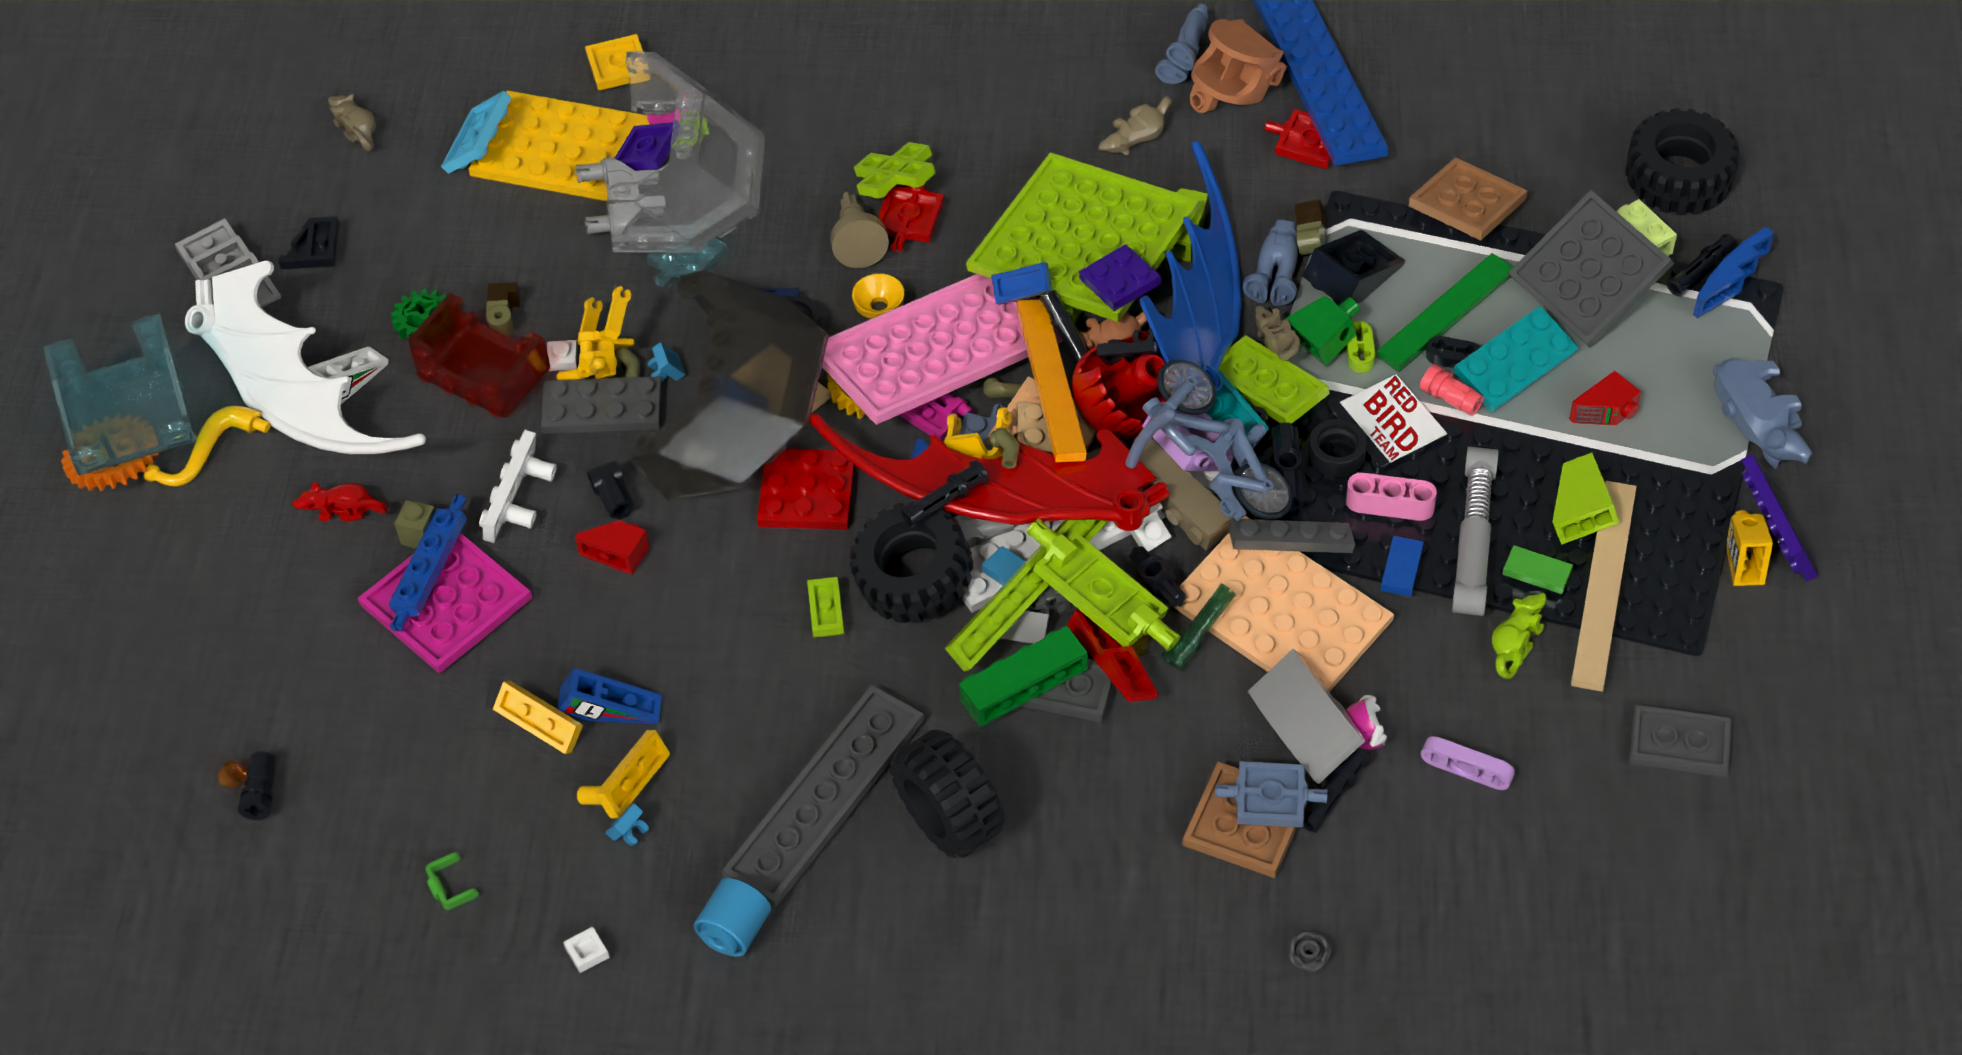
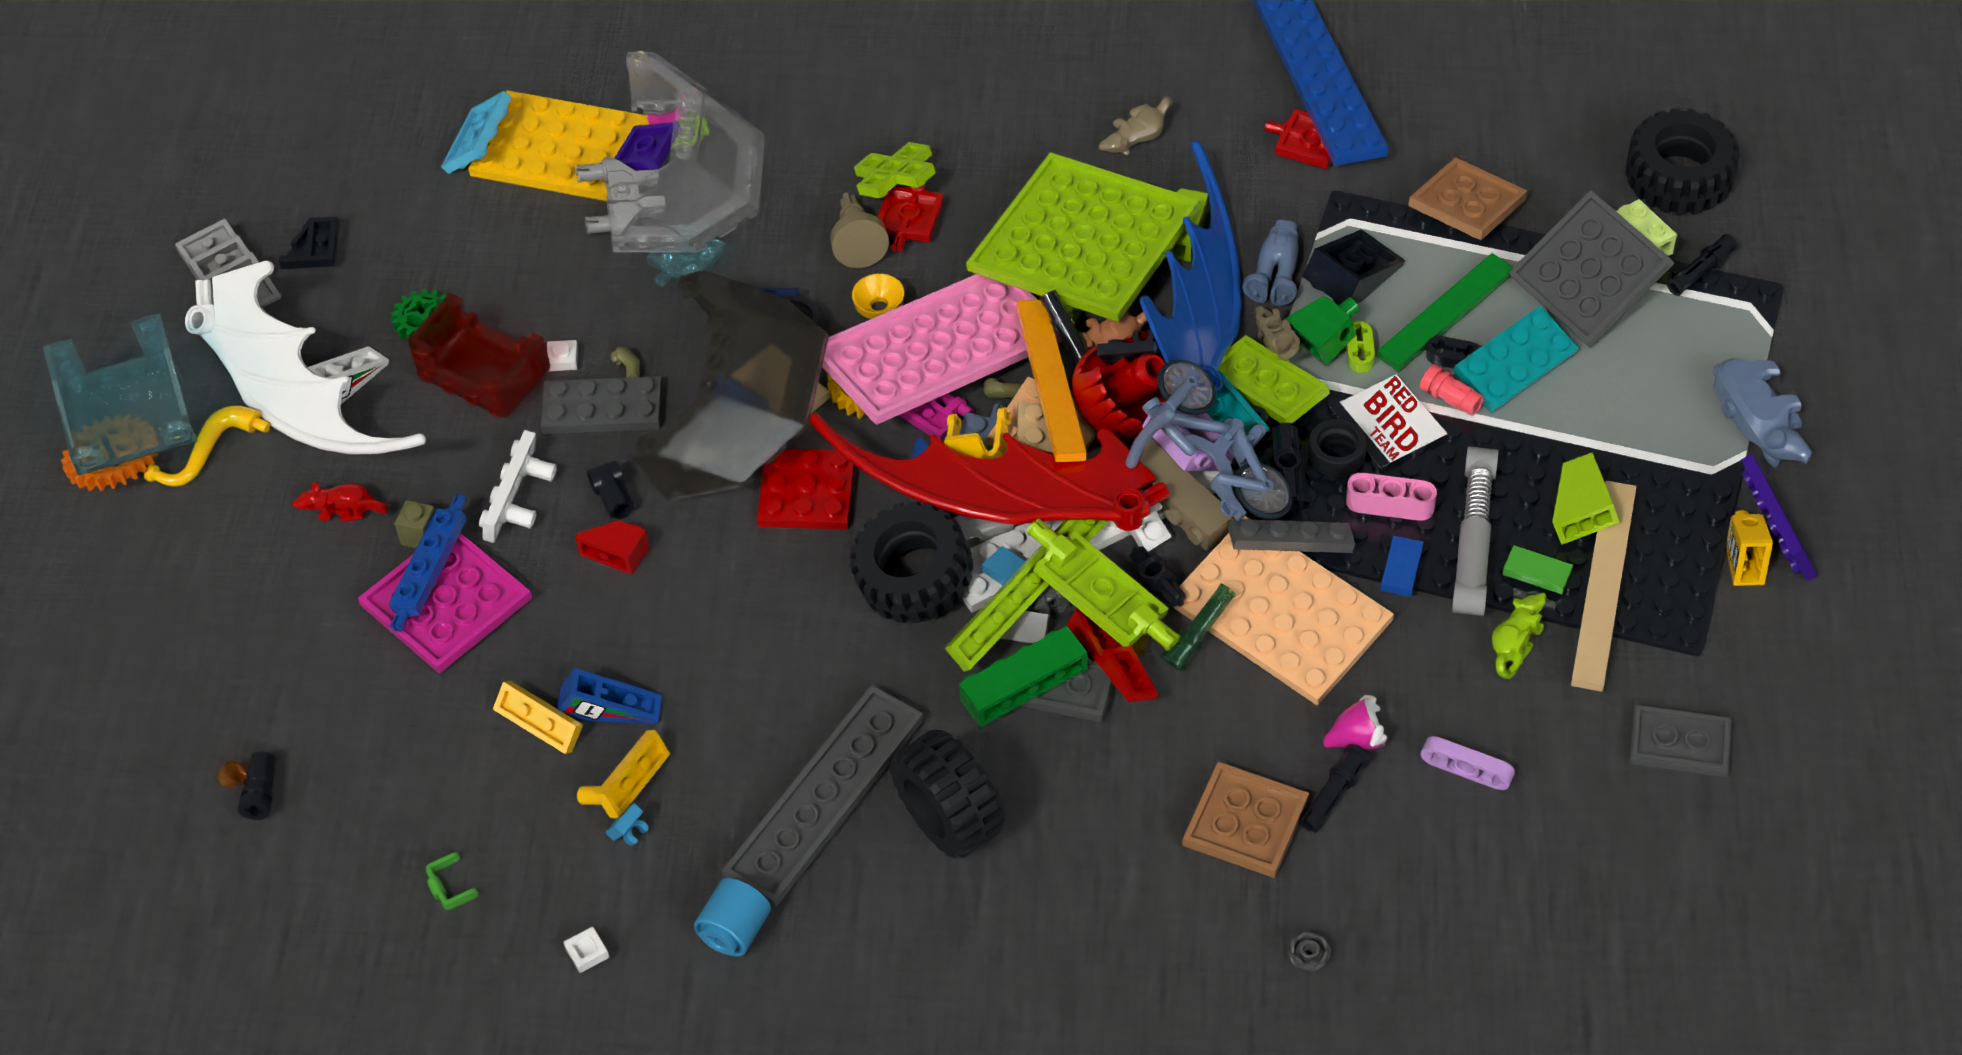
(358, 121): dark tan animal -> none
(500, 300): leg -> none
(598, 347): yellow piece -> none
(609, 61): yellow plate -> none
(666, 363): dark azure tile -> none
(825, 607): lime plate -> none
(956, 487): black pin -> none
(1011, 447): olive arm -> none
(1021, 283): blue tile -> none
(1119, 277): dark purple plate -> none
(1184, 52): sand blue piece -> none
(1234, 67): nougat animal -> none
(1271, 794): sand blue plate -> none
(1306, 716): light grey slope -> none
(1310, 226): leg -> none
(1606, 402): red slope -> none
(1730, 274): blue slope -> none

